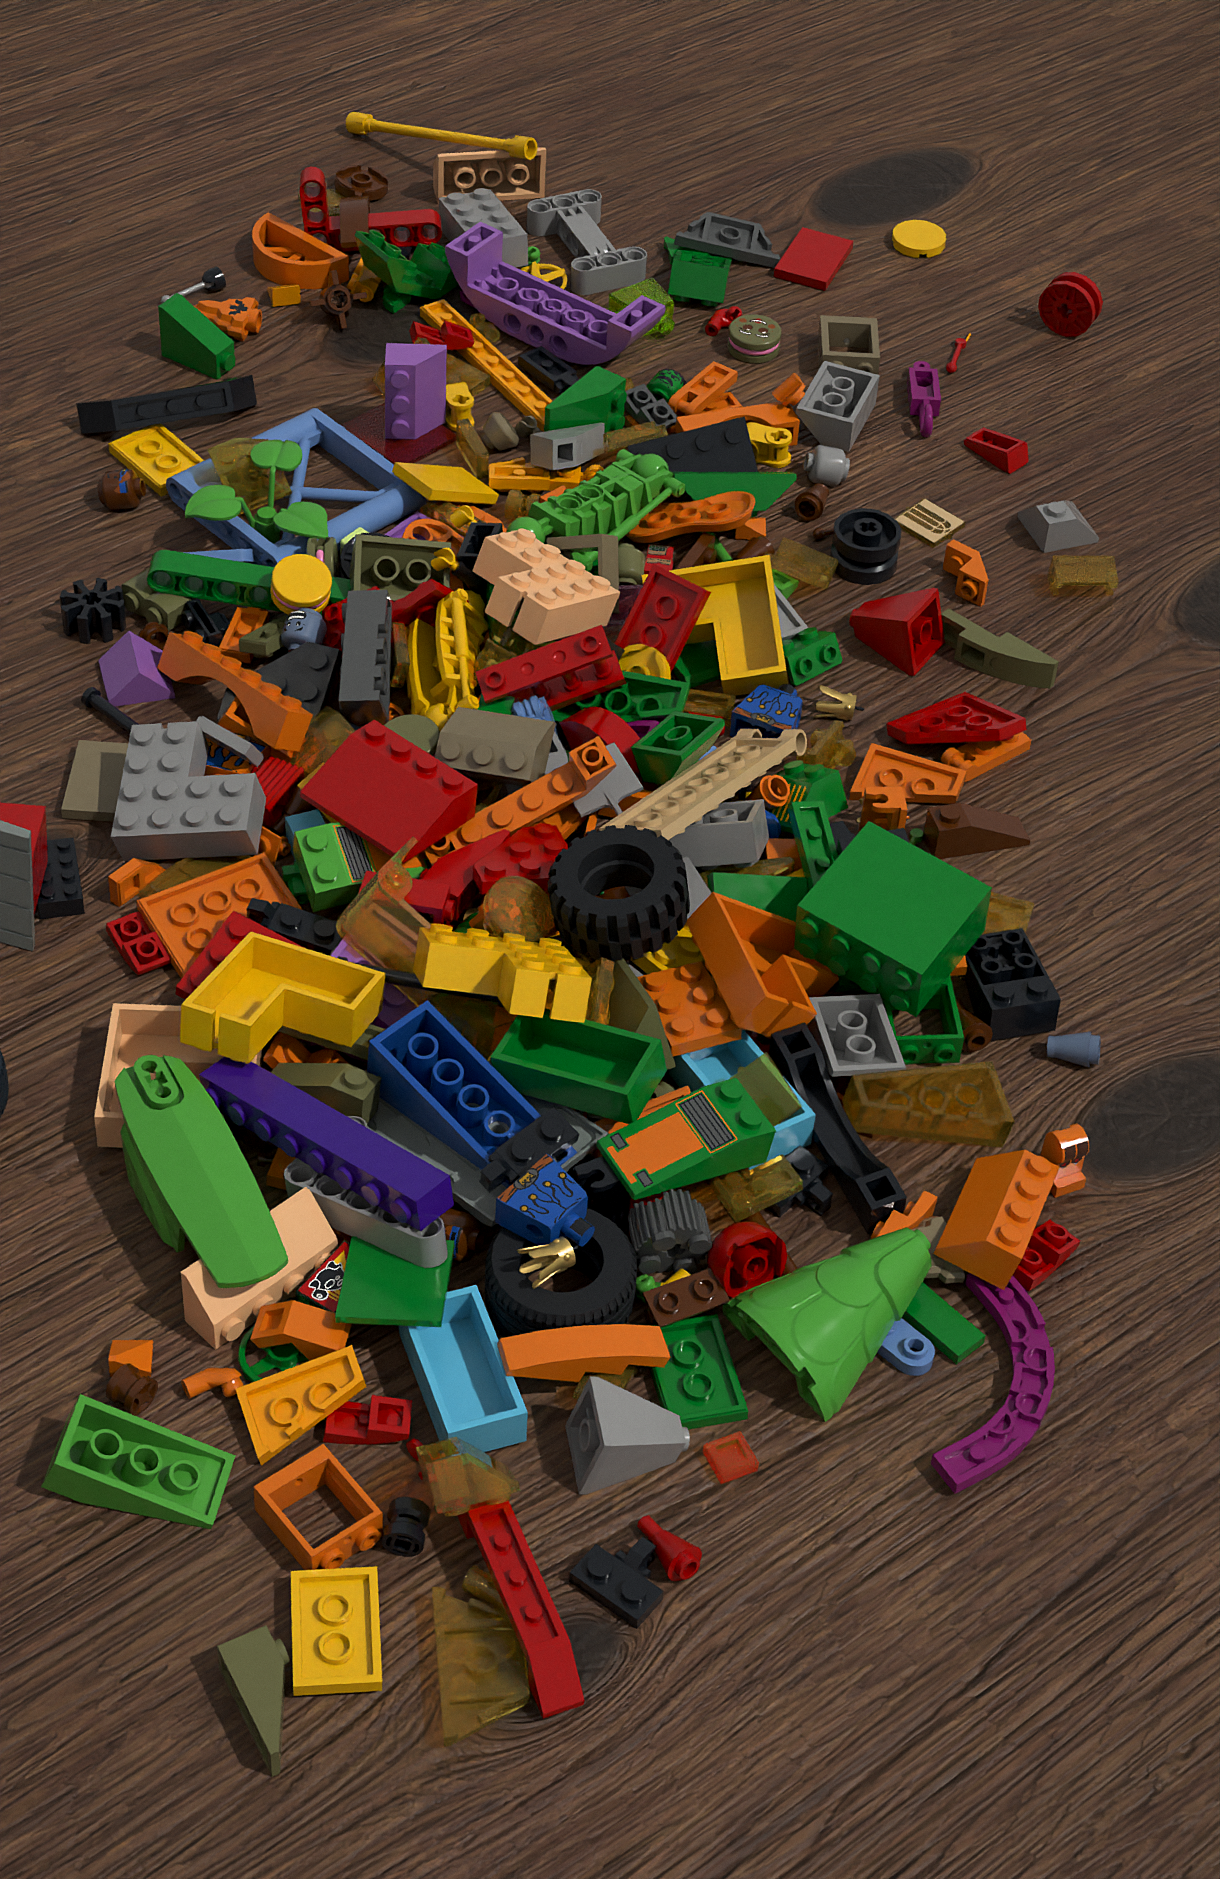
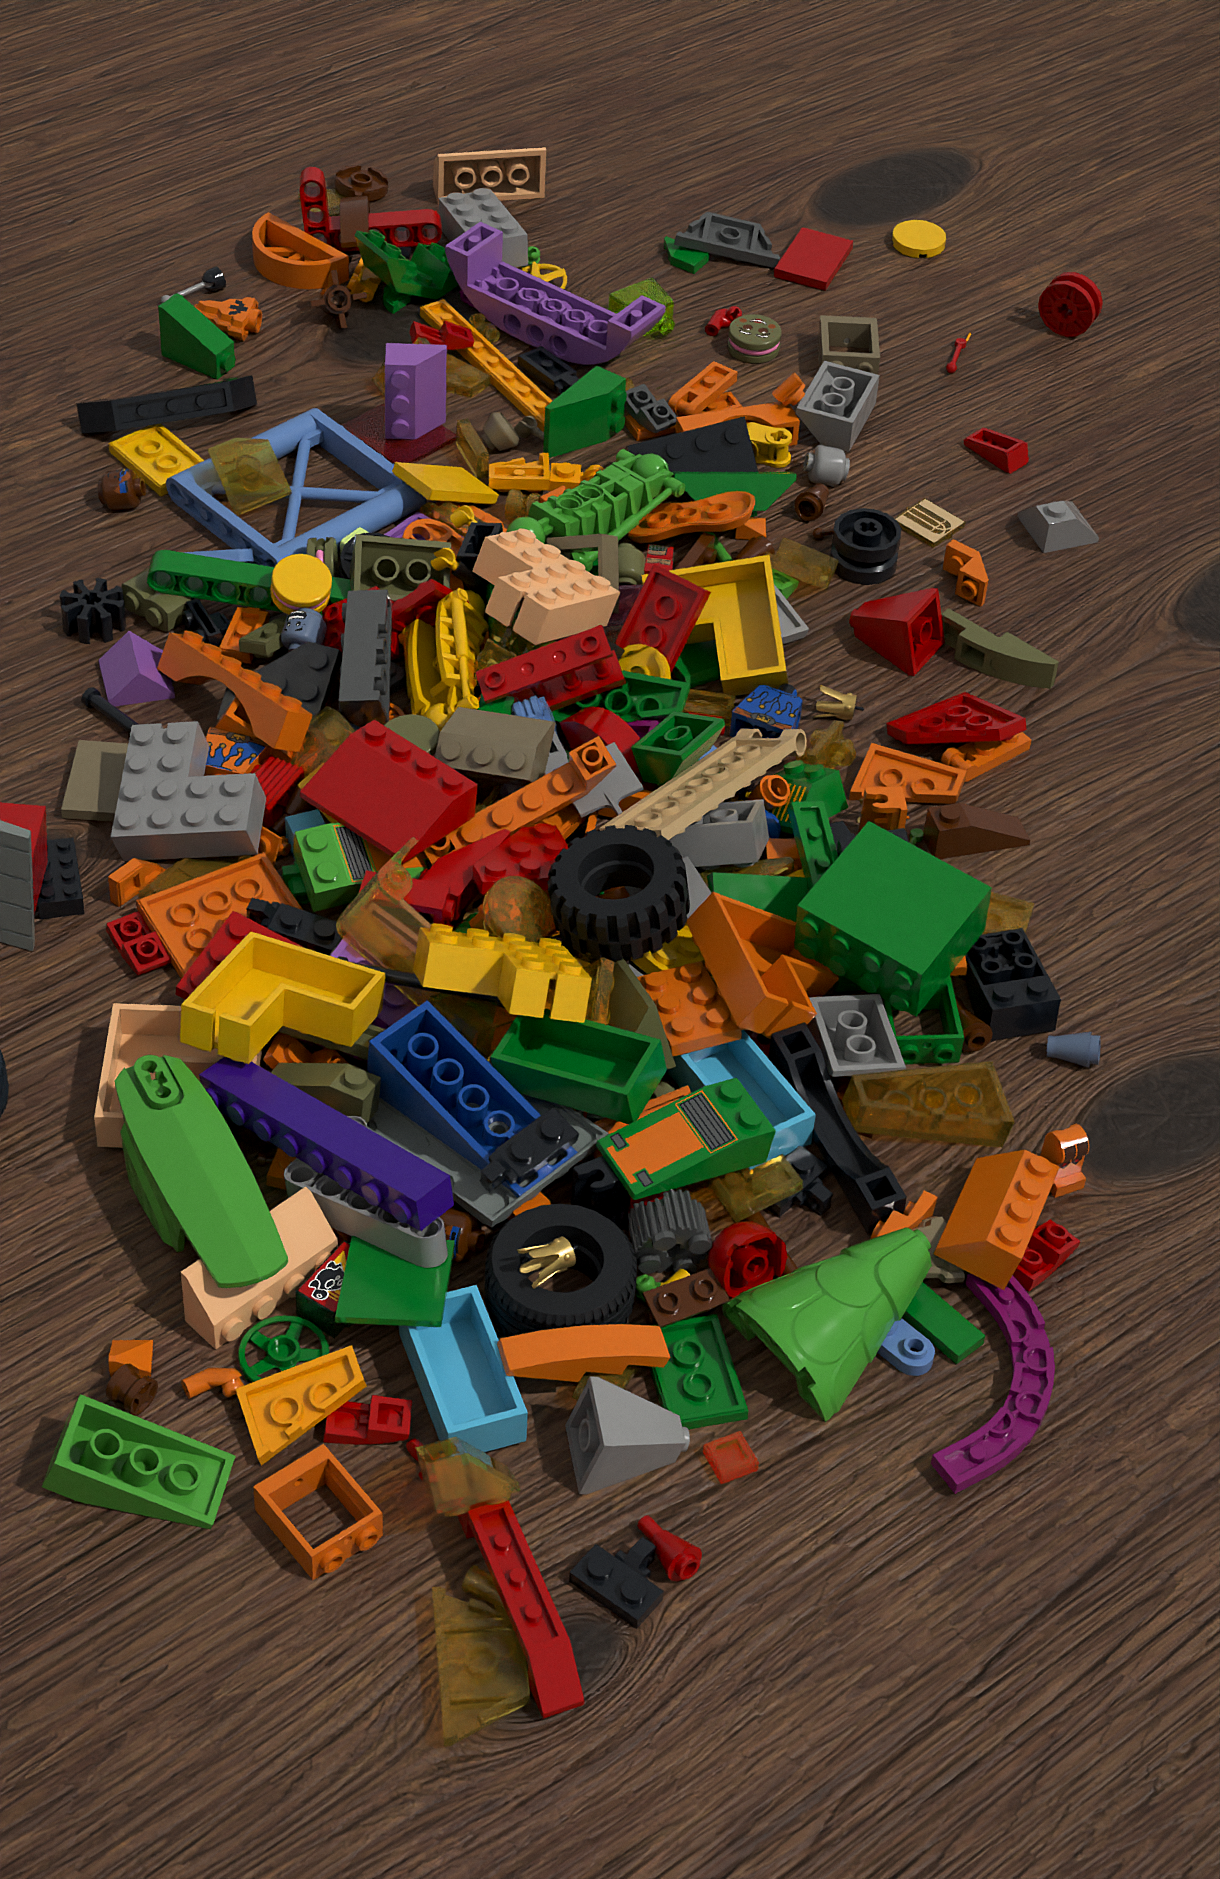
(160, 631): reddish brown plate -> none
(230, 741): light grey tile -> none
(256, 1681): olive slope -> none
(284, 295): light orange slope -> none
(301, 518): bright green plant -> none
(303, 1325): orange slope -> none
(335, 1631): yellow plate -> none
(399, 655): clear yellow tile -> none
(405, 1532): black wheel -> none
(458, 404): yellow piece -> none
(517, 147): yellow hose -> none
(545, 1205): torso -> none
(567, 446): light grey slope -> none
(597, 262): light grey beam -> none
(624, 437): clear yellow slope -> none
(665, 384): green head -> none
(700, 279): green slope -> none
(768, 1089): clear yellow piece -> none
(810, 654): green bracket -> none
(924, 395): magenta piece -> none
(1082, 572): clear yellow hinge -> none

